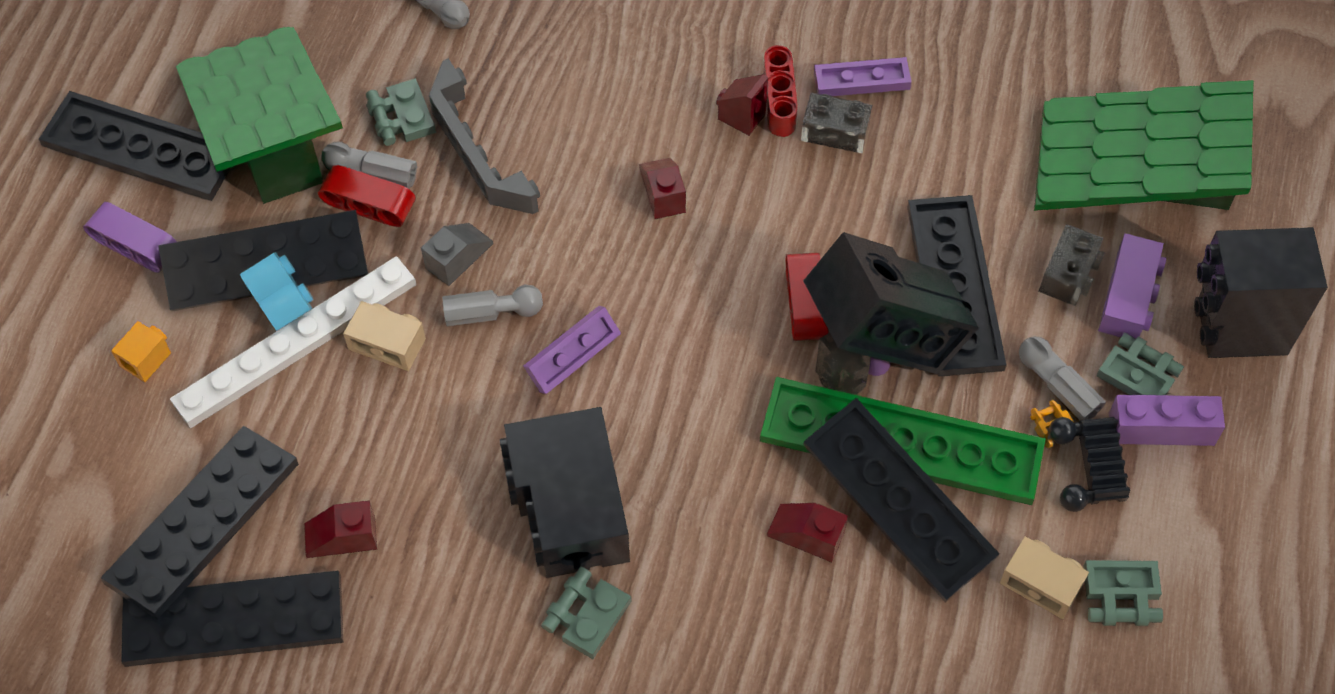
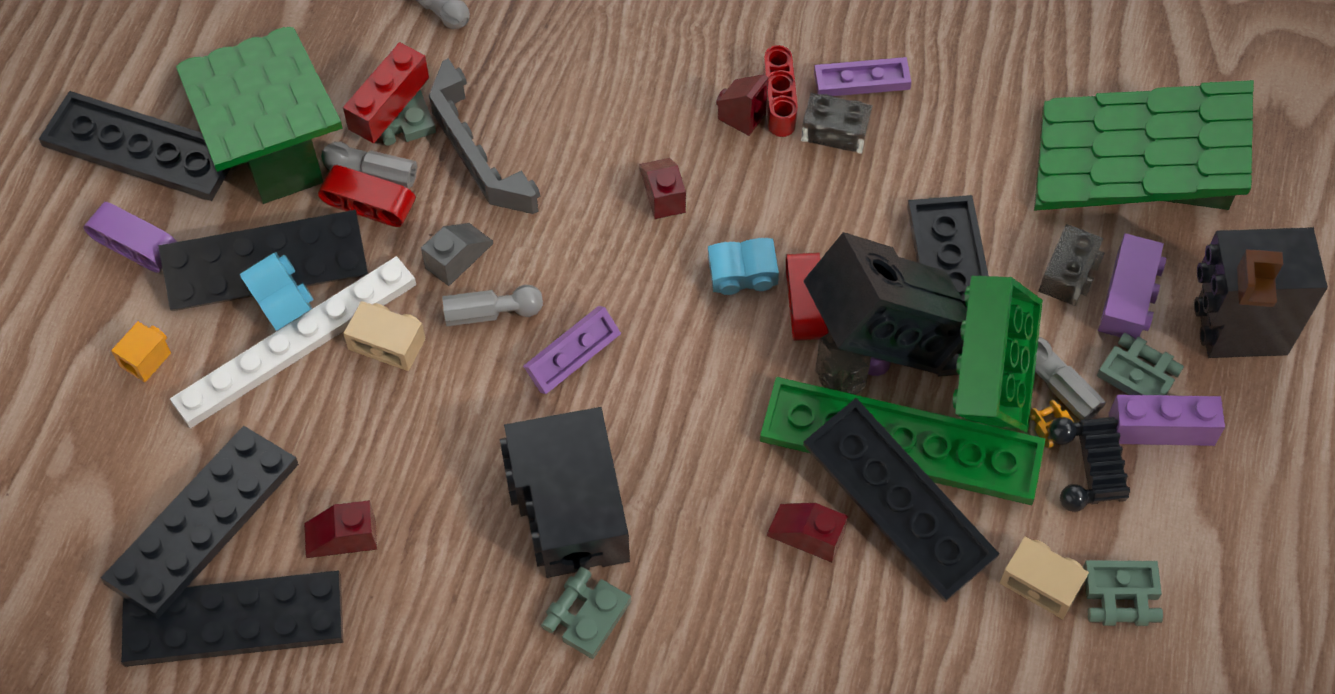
(386, 92): none -> red brick
(743, 265): none -> medium azure brick
(998, 353): none -> green slope
(1257, 277): none -> reddish brown panel

